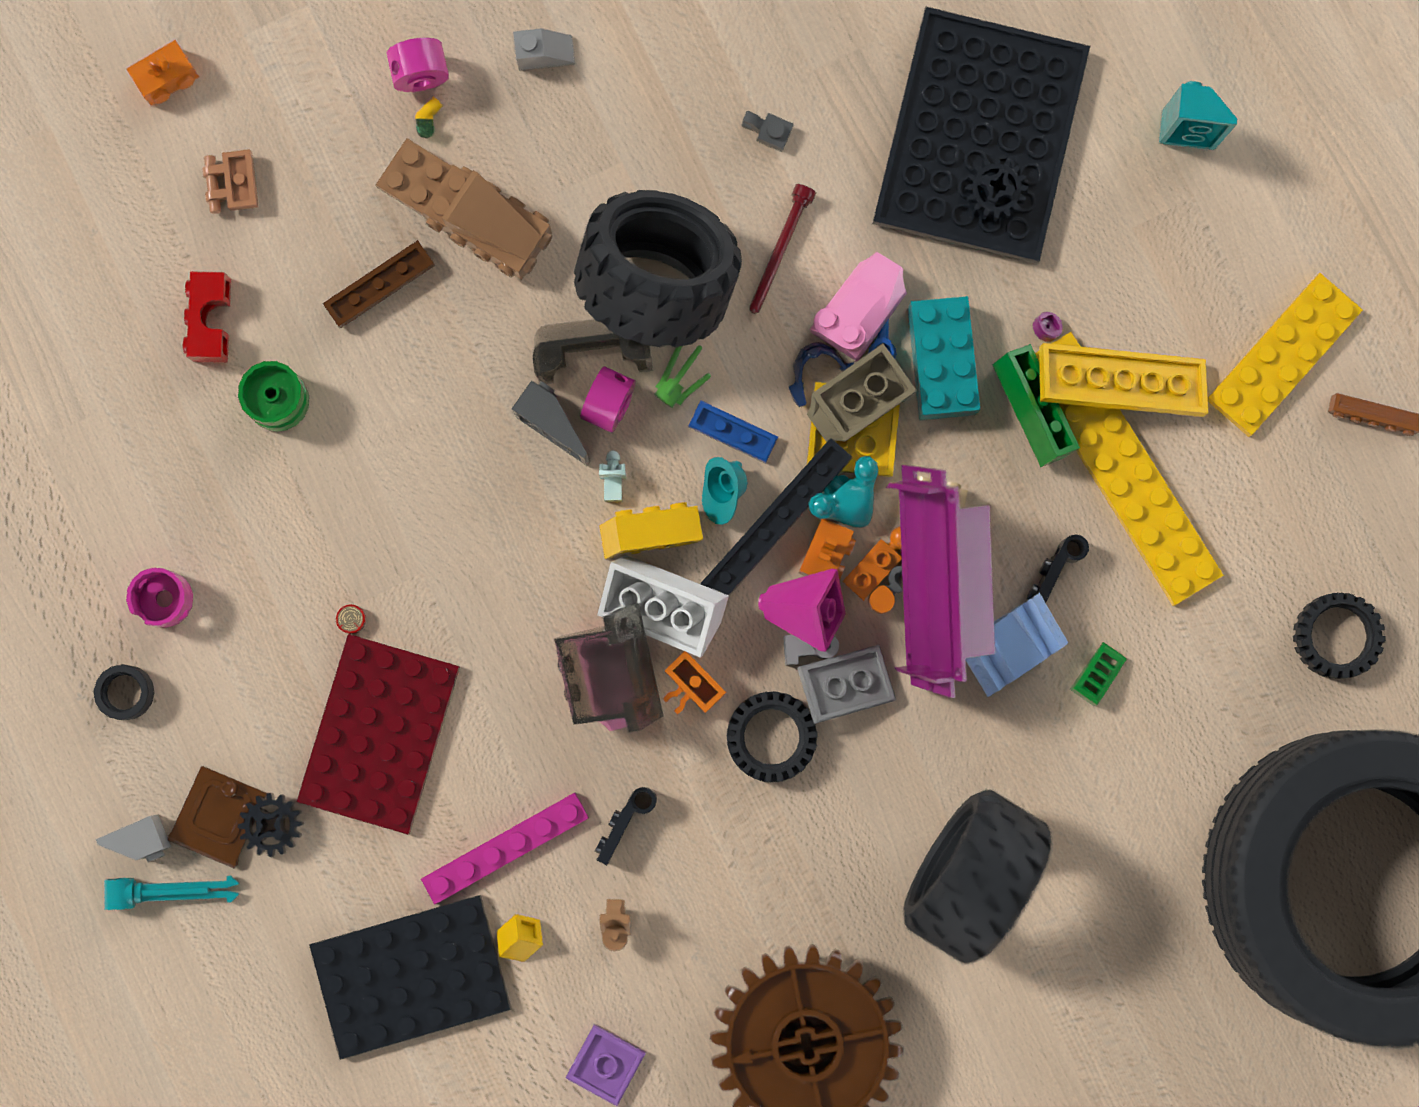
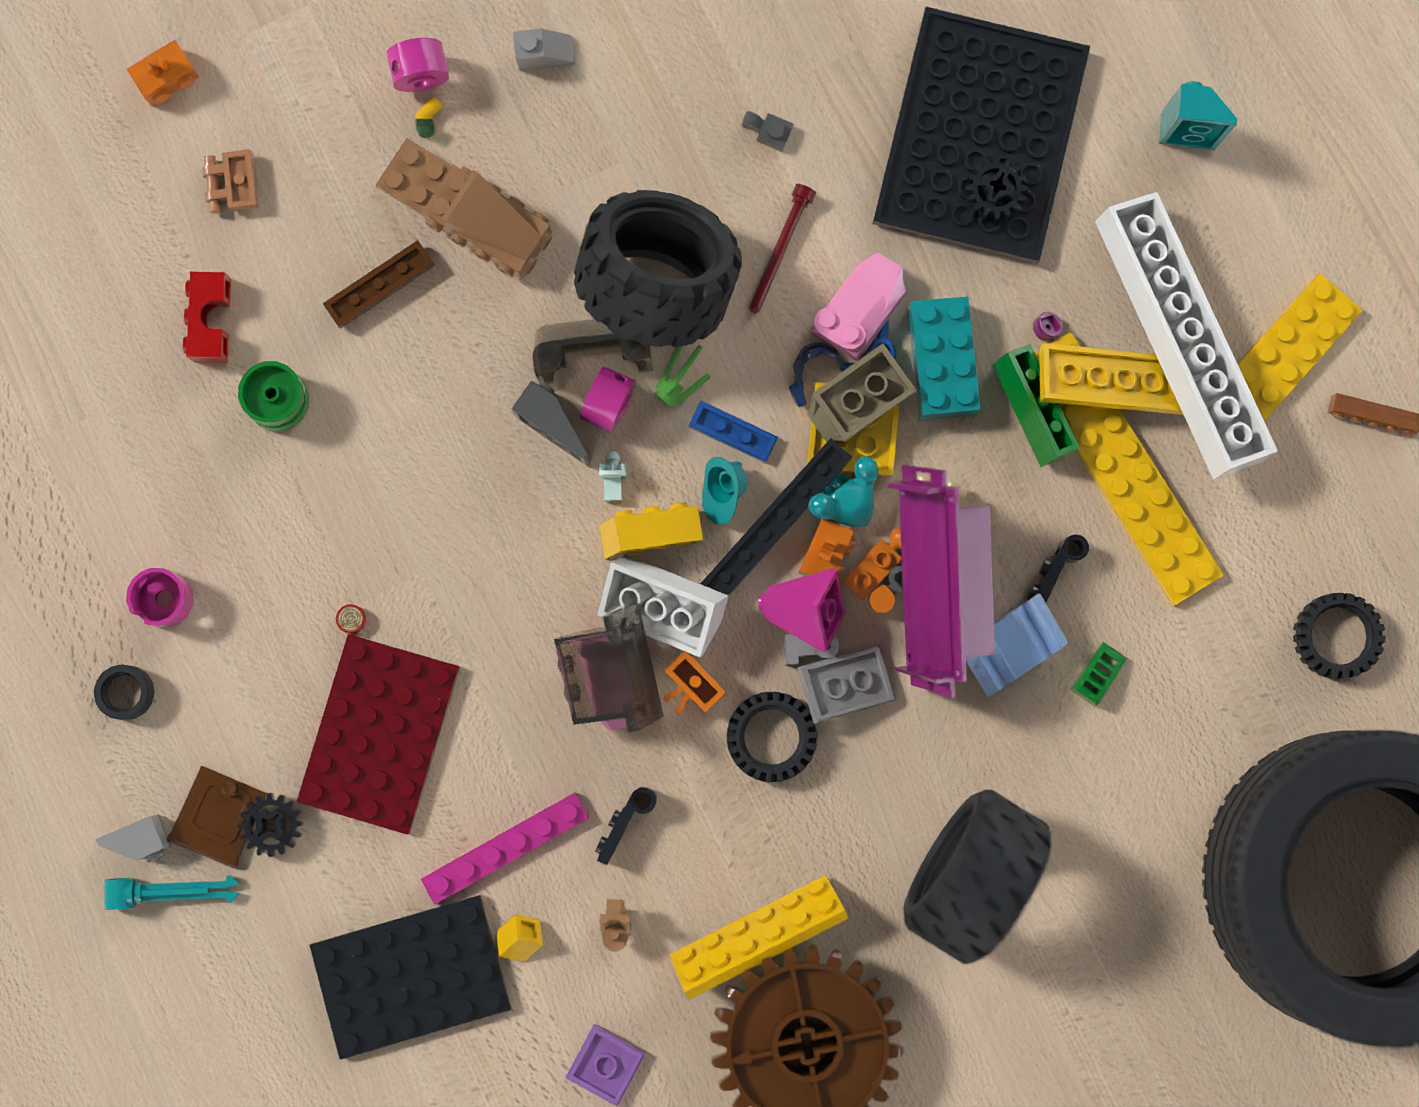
(757, 936): none -> yellow plate
(1185, 335): none -> white brick

